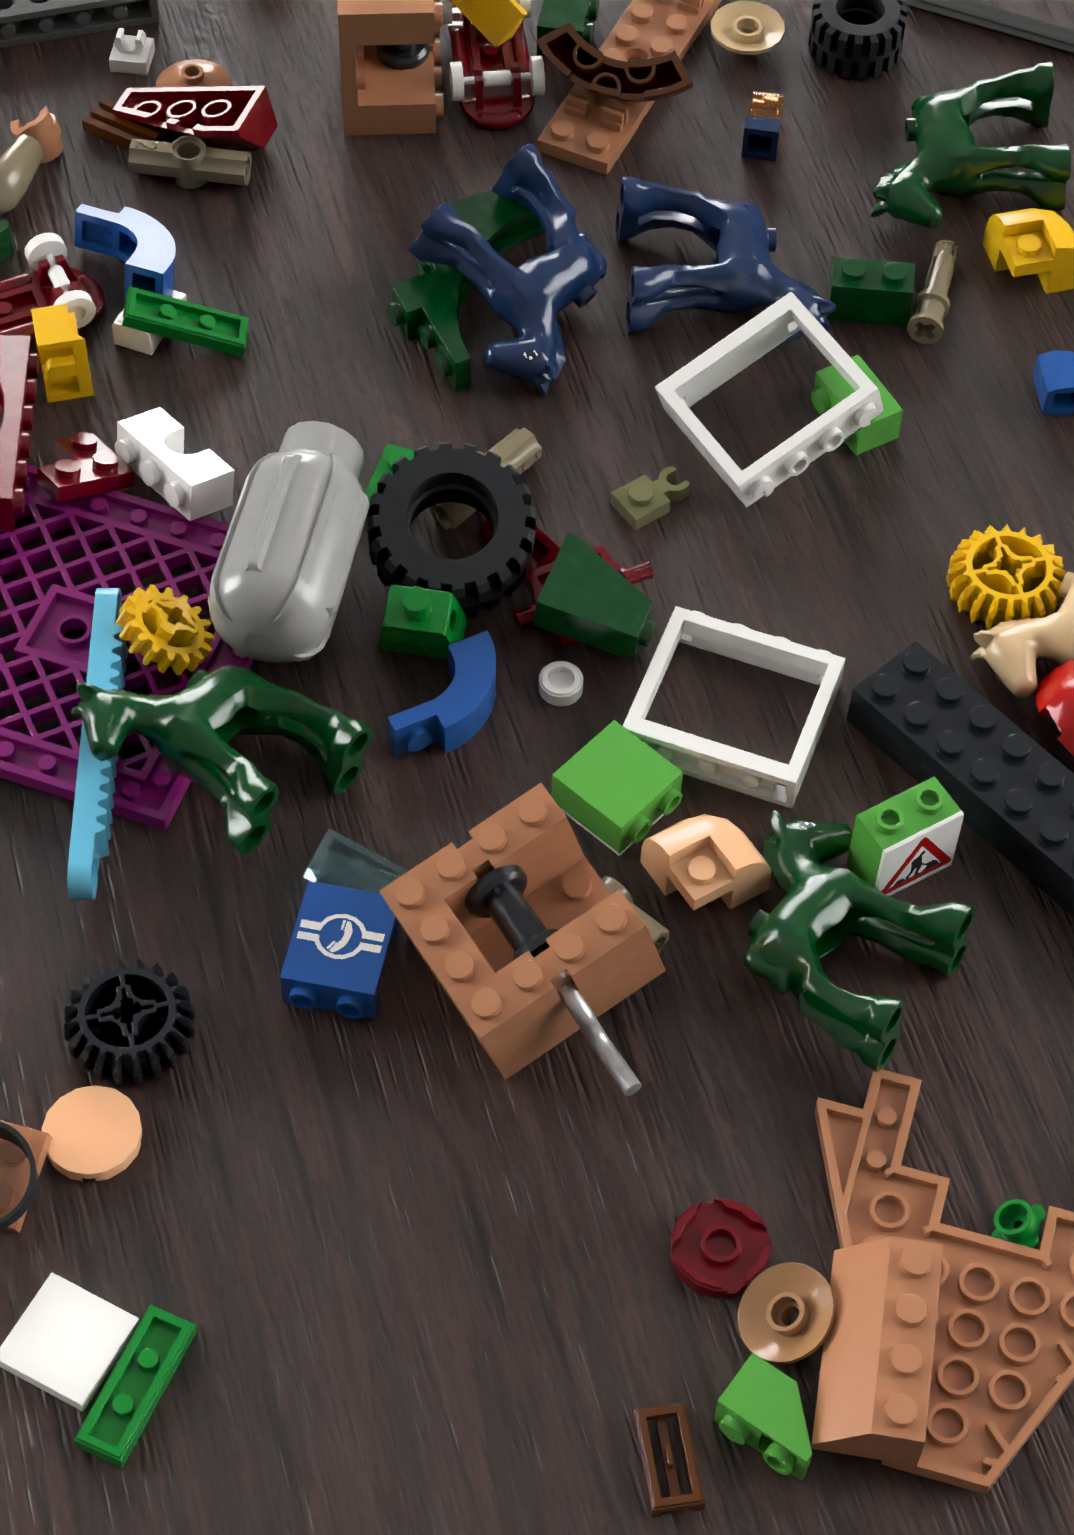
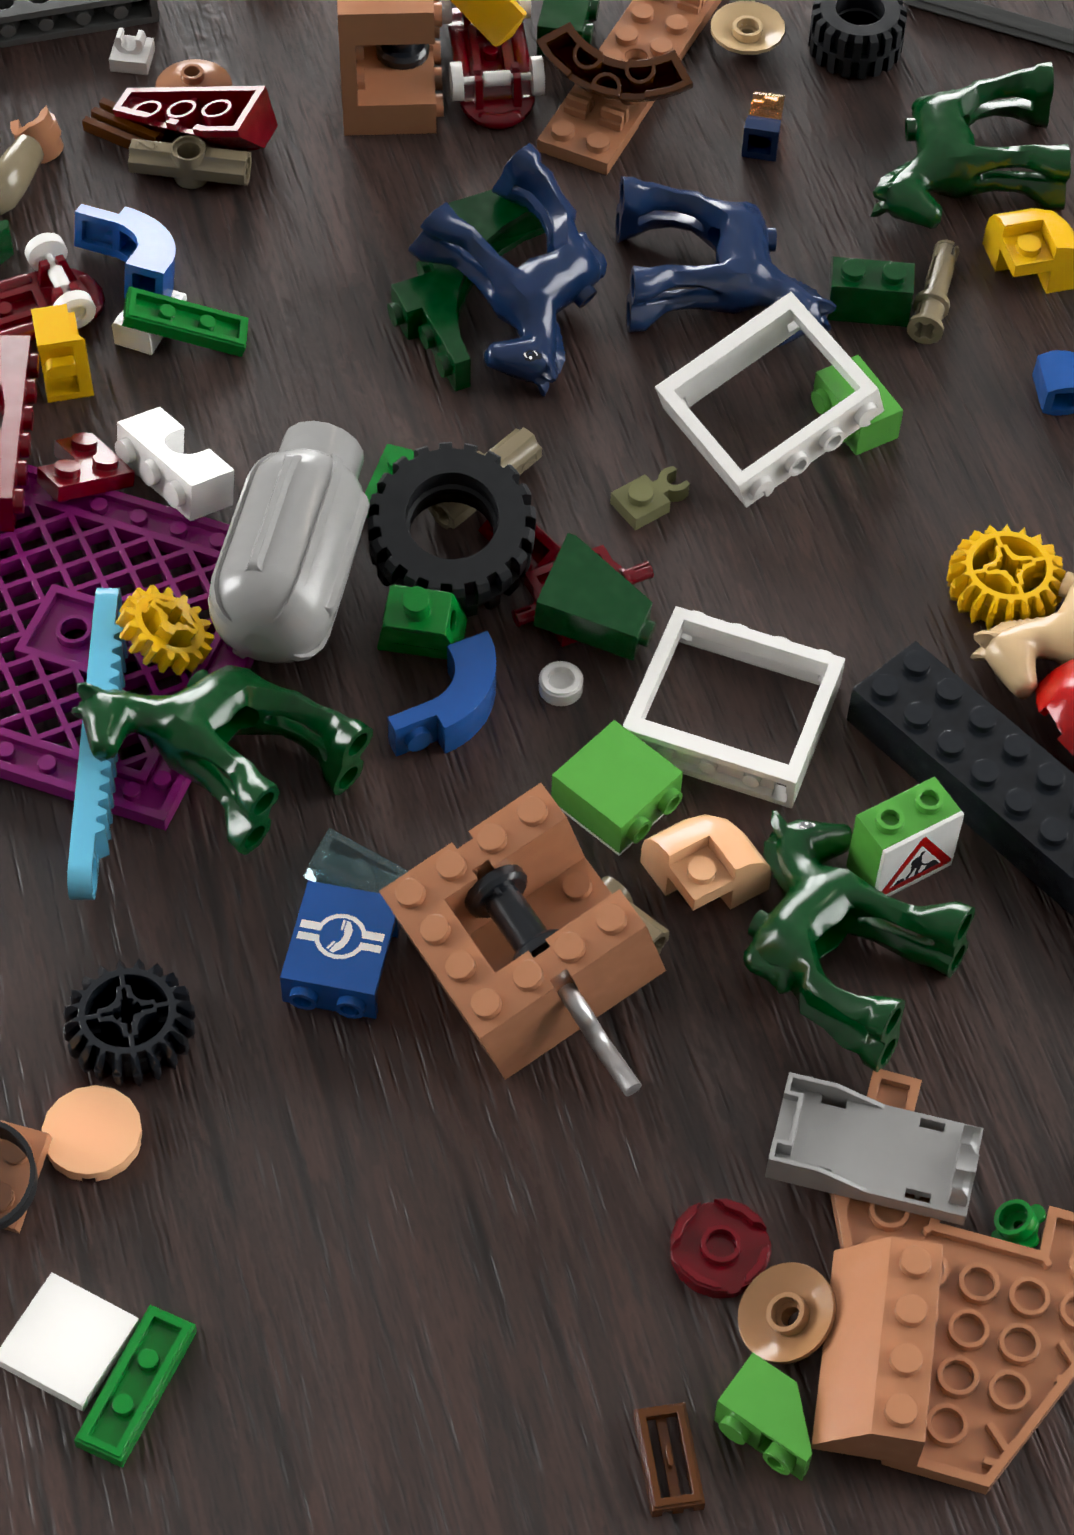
(872, 1150): none -> light grey piece

